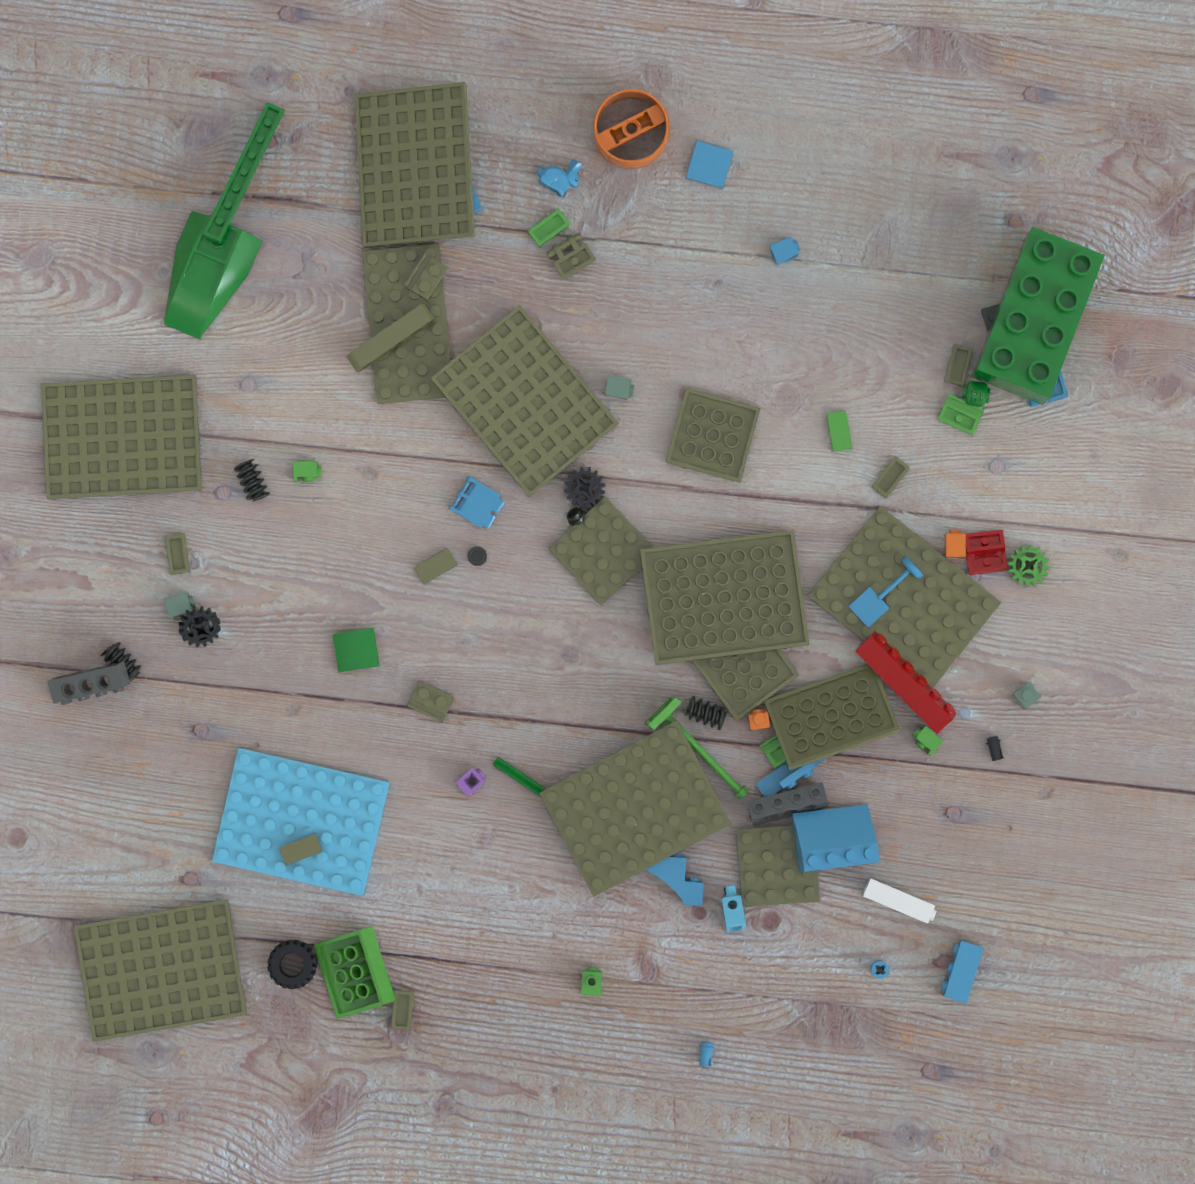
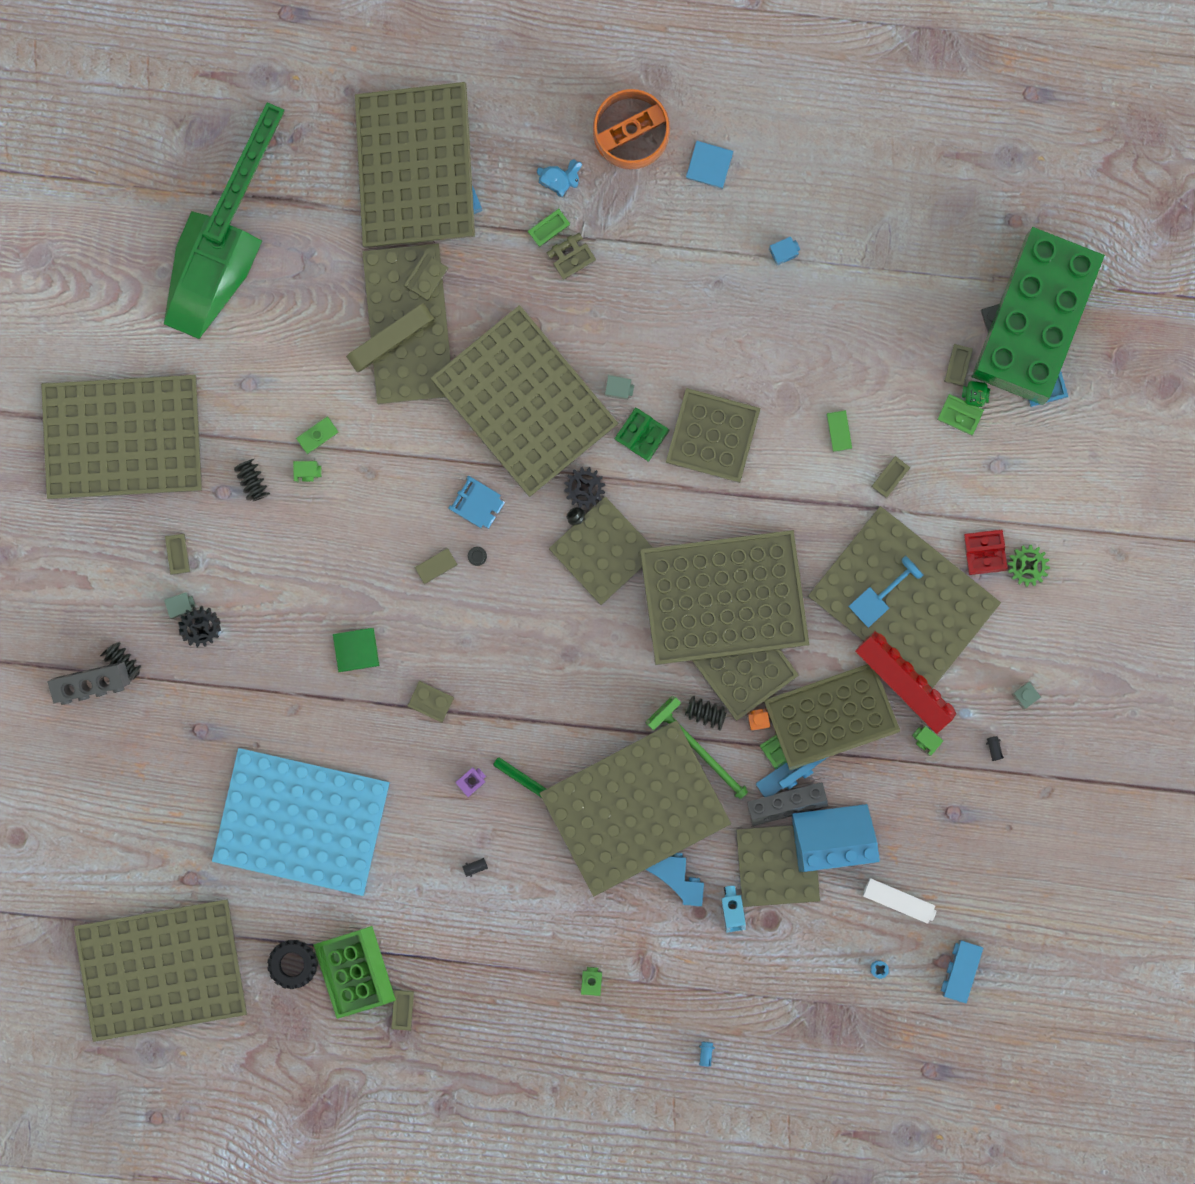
(300, 849): olive tile -> none
(317, 435): none -> bright green plate
(474, 867): none -> black pin
(642, 434): none -> green slope
(955, 544): orange brick -> none

